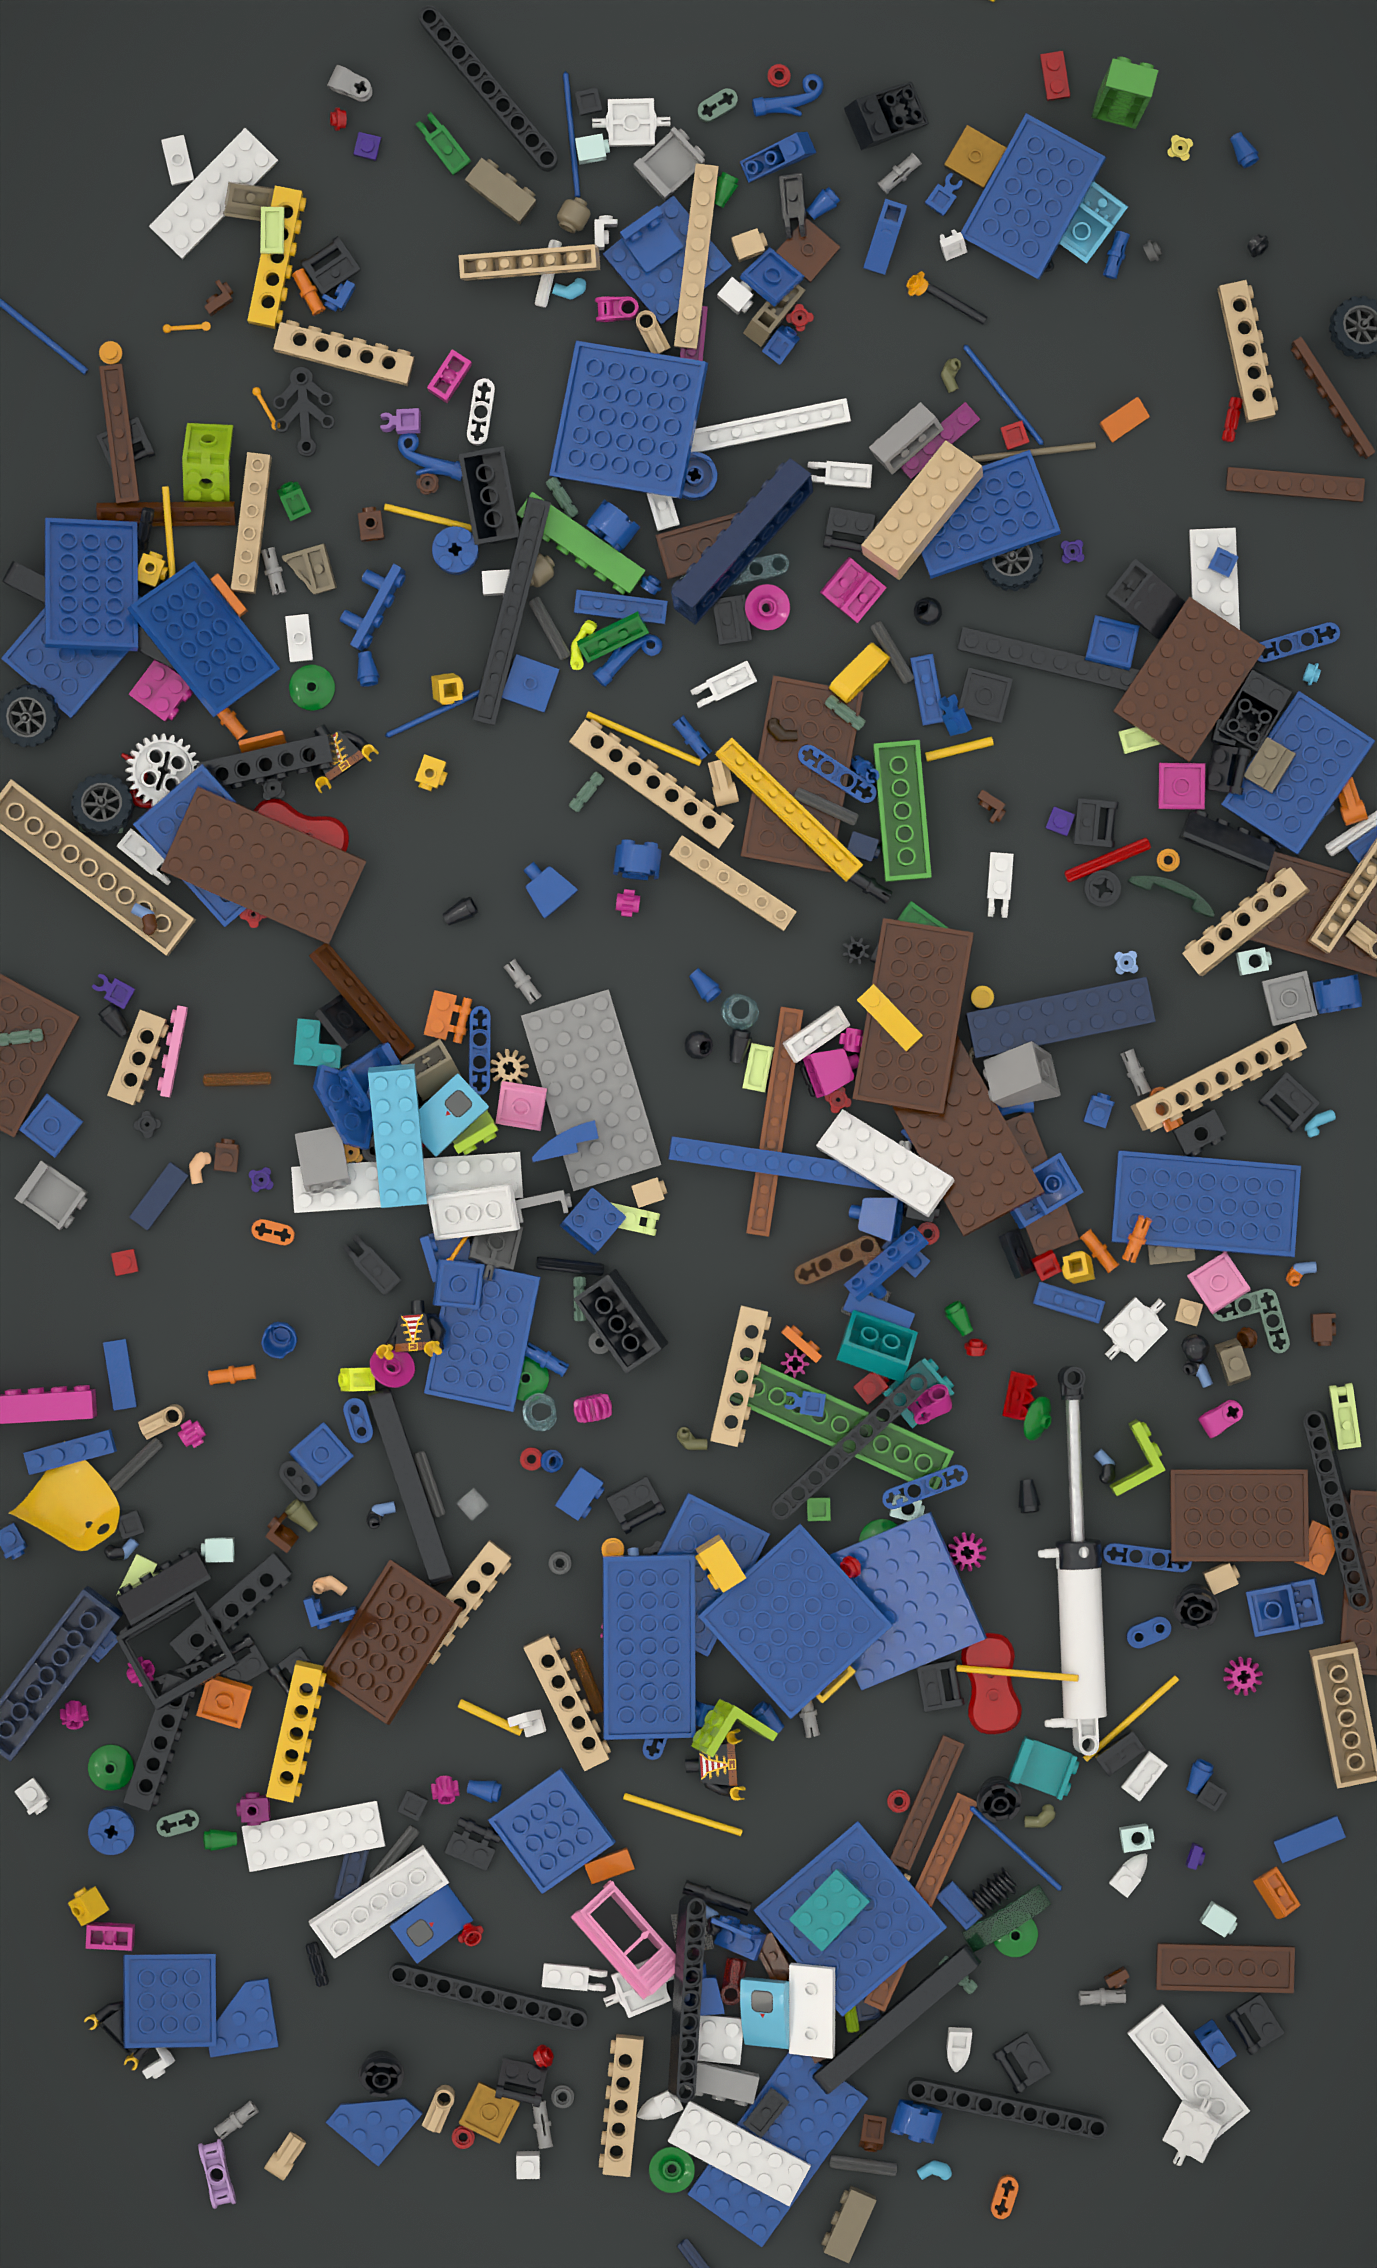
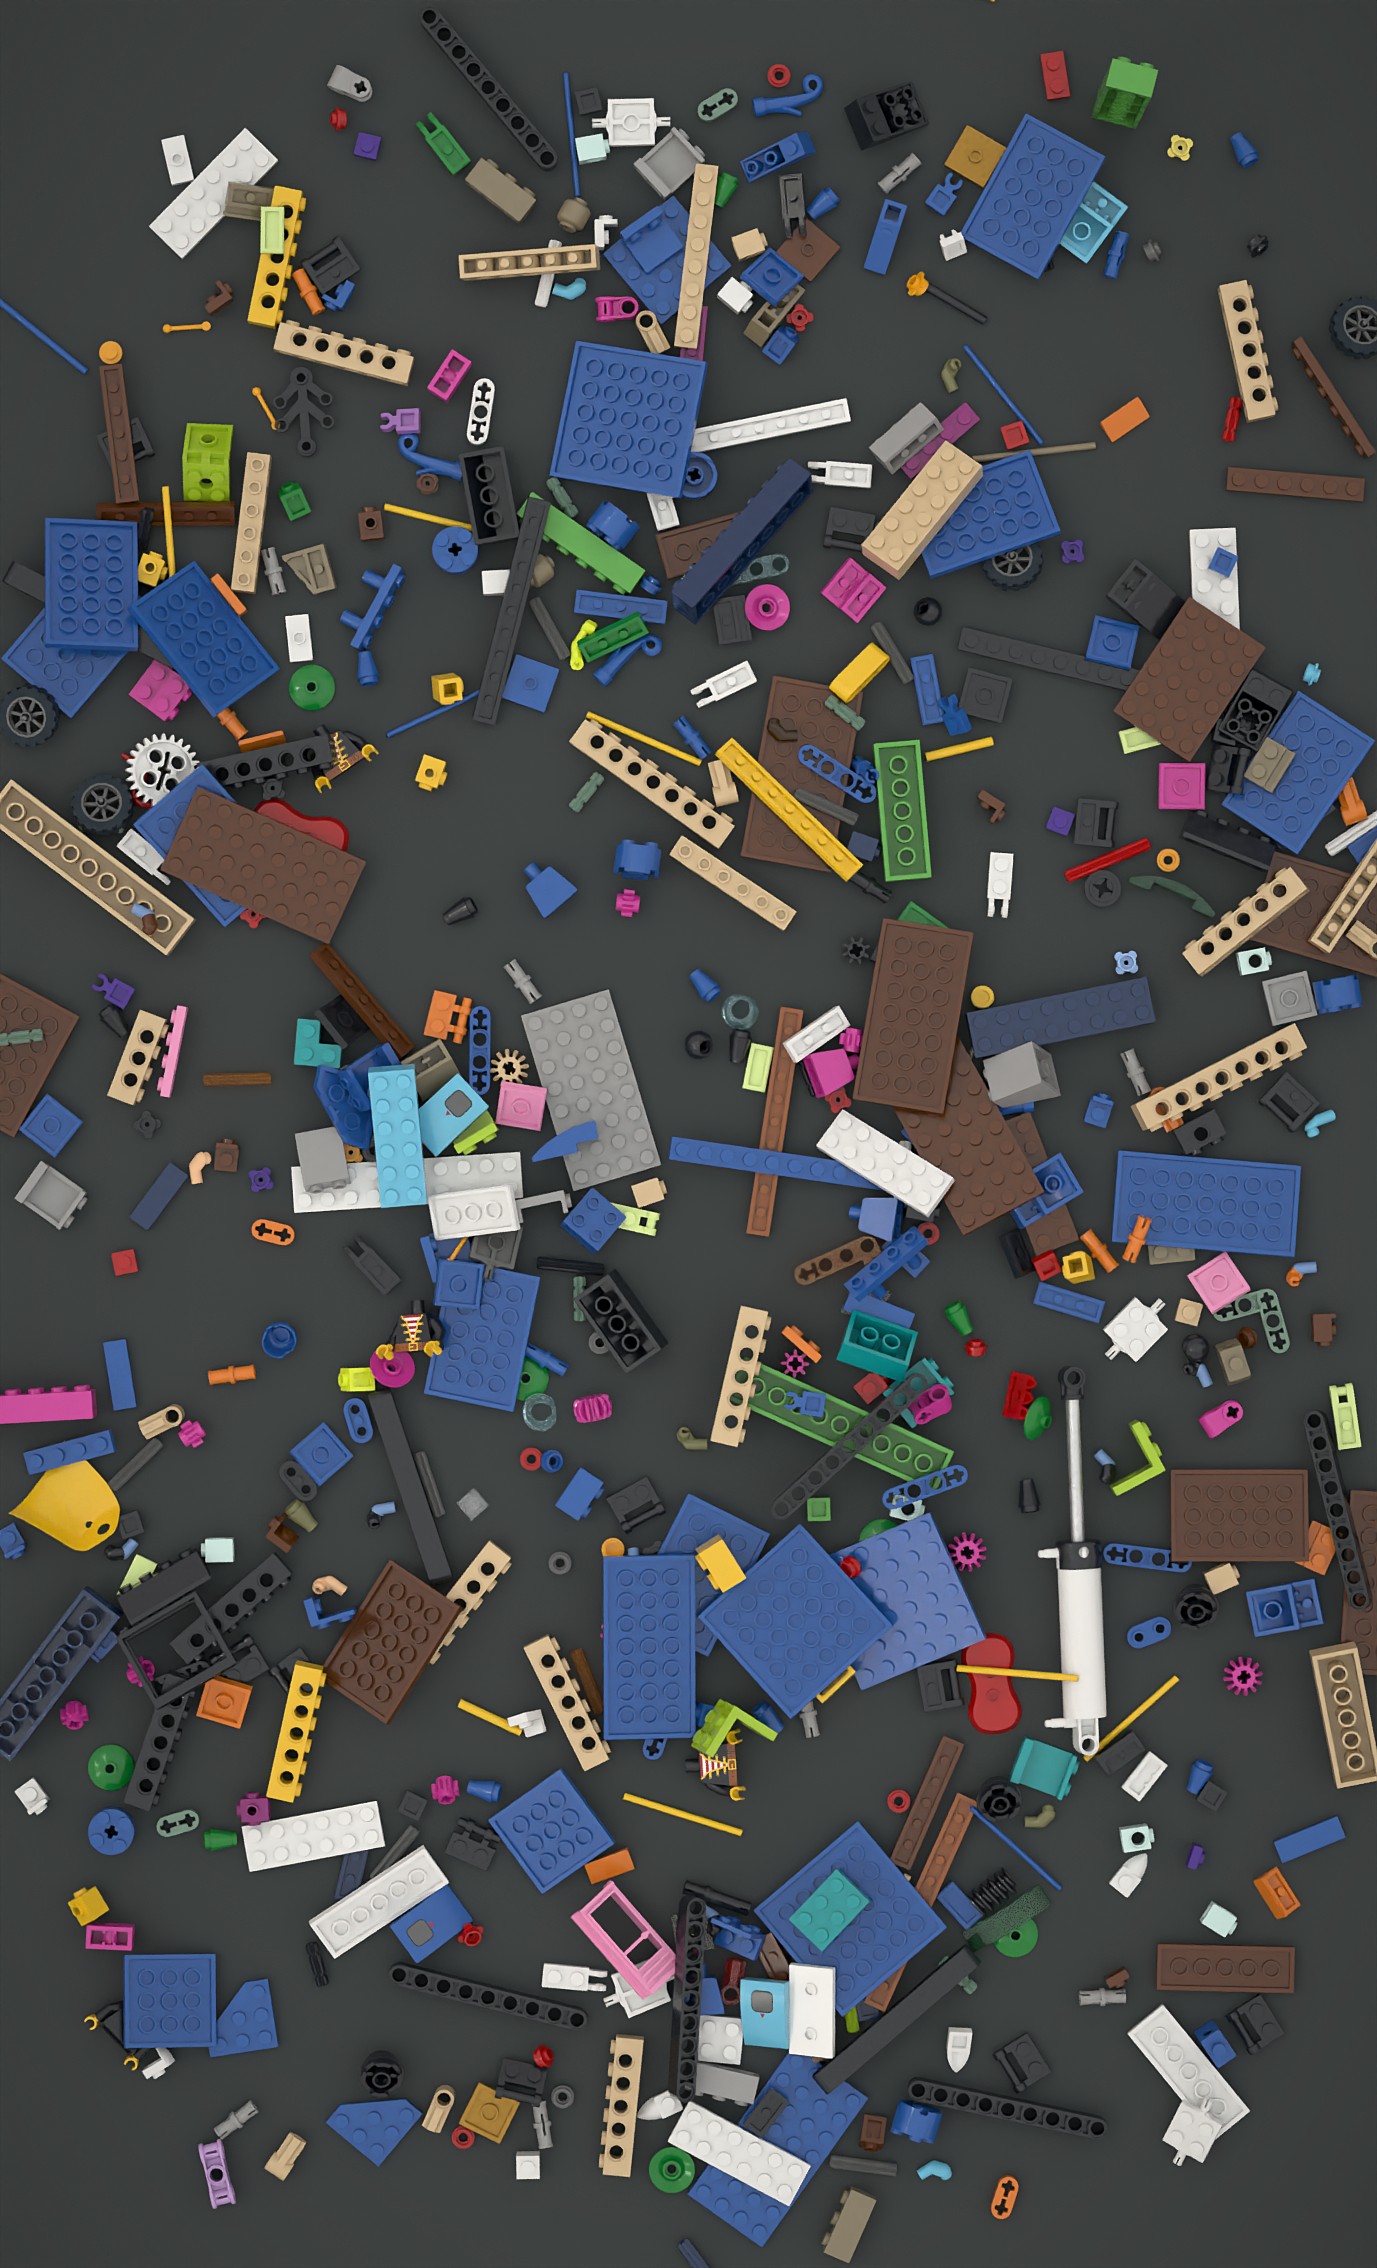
(889, 1017): yellow slope -> none
(1295, 639): blue beam -> none

